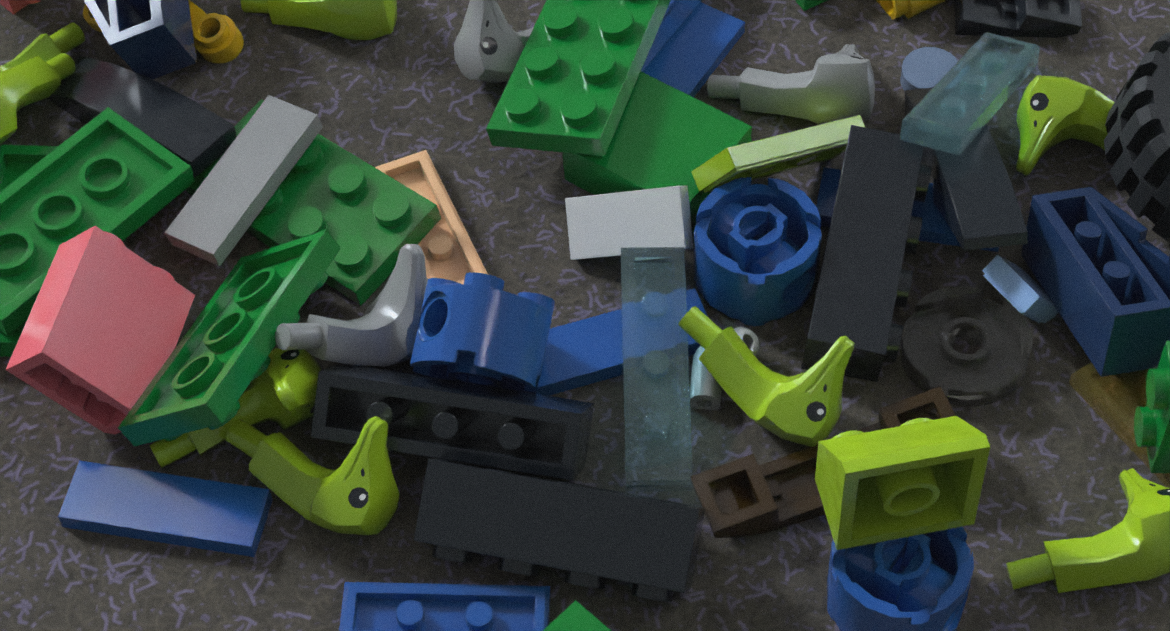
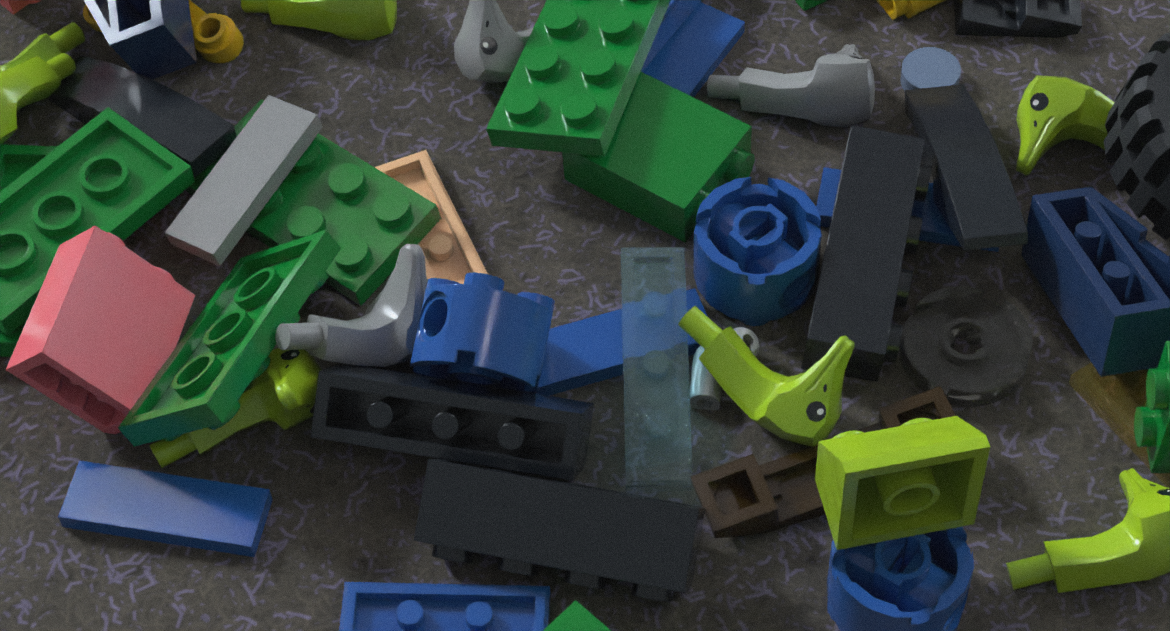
(347, 500): lime animal -> none
(628, 219): white tile -> none
(776, 154): lime tile -> none
(970, 94): clear light blue tile -> none
(1020, 289): light blue tile -> none

